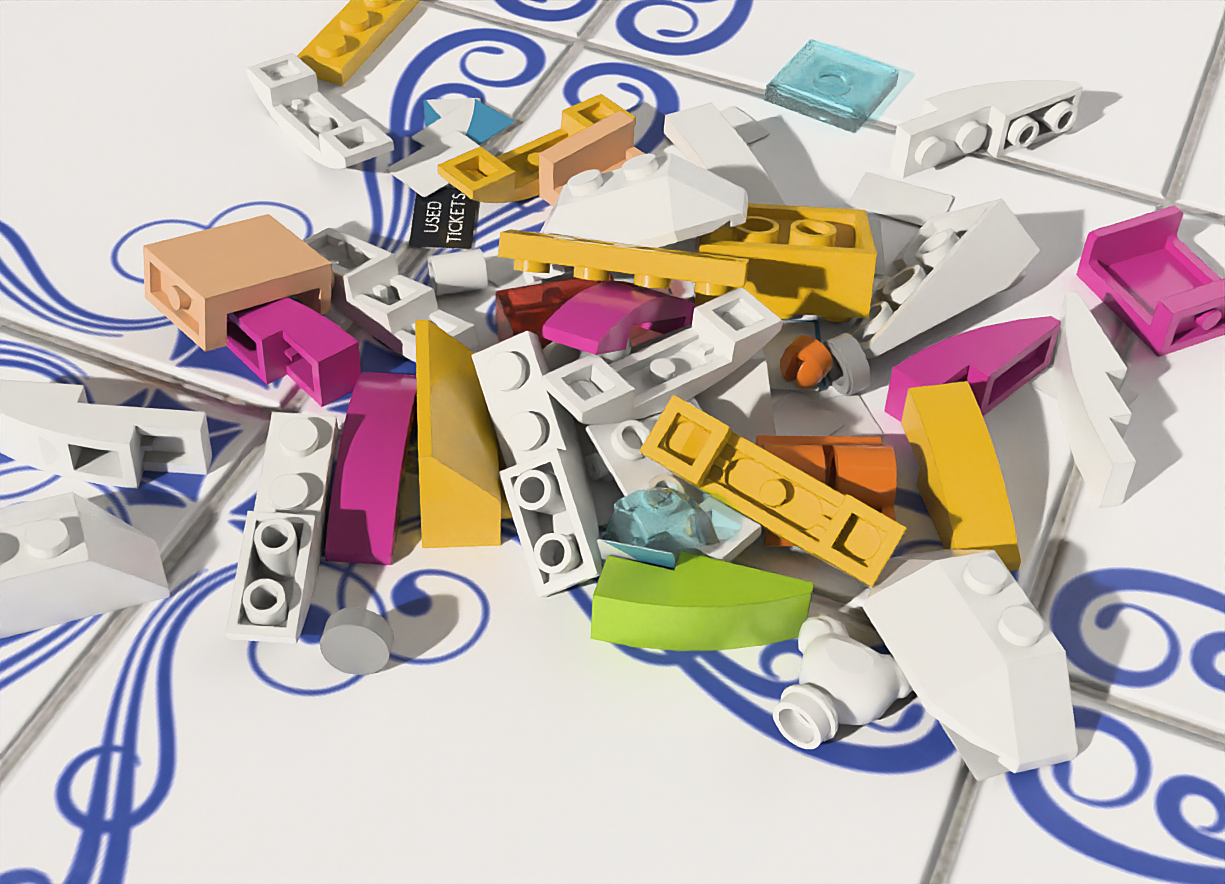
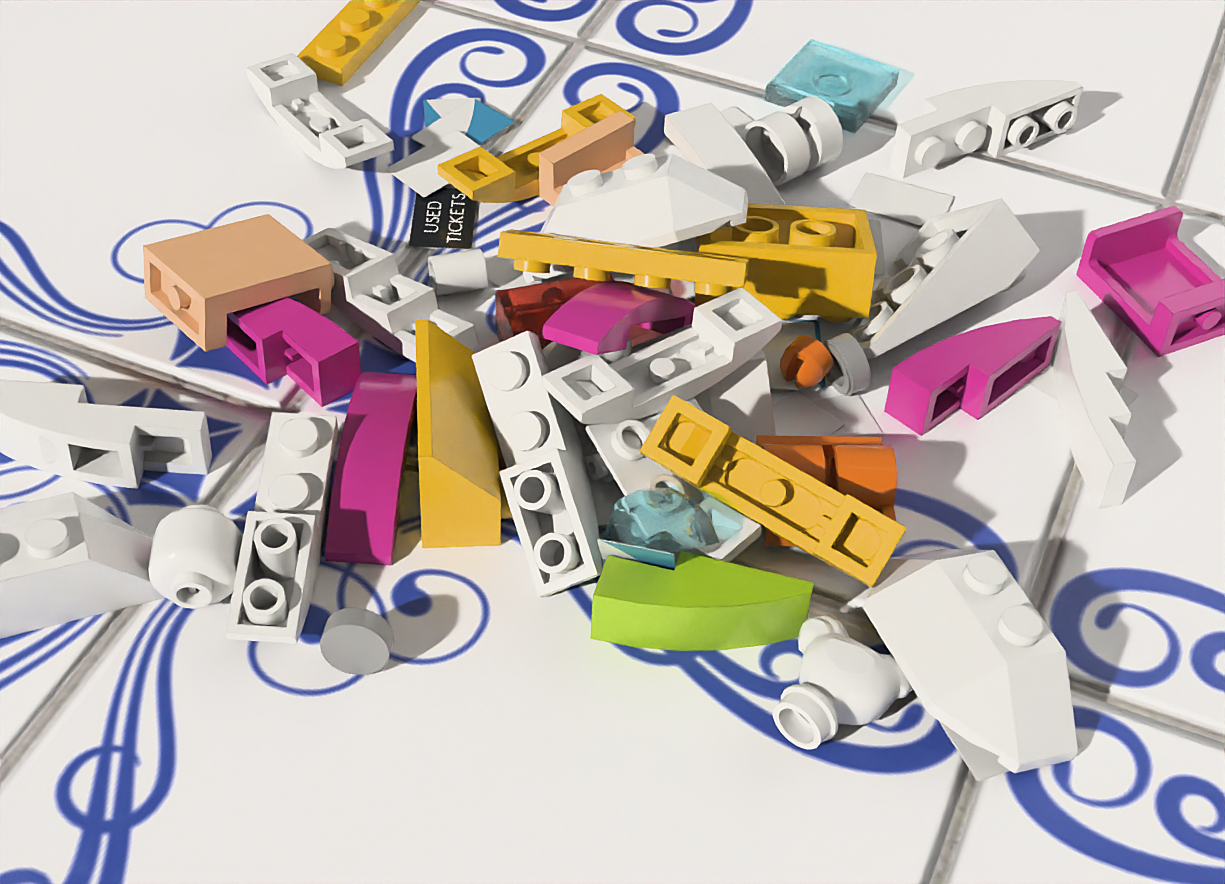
(195, 554): none -> white head
(795, 139): none -> white wheel
(959, 471): yellow slope -> none

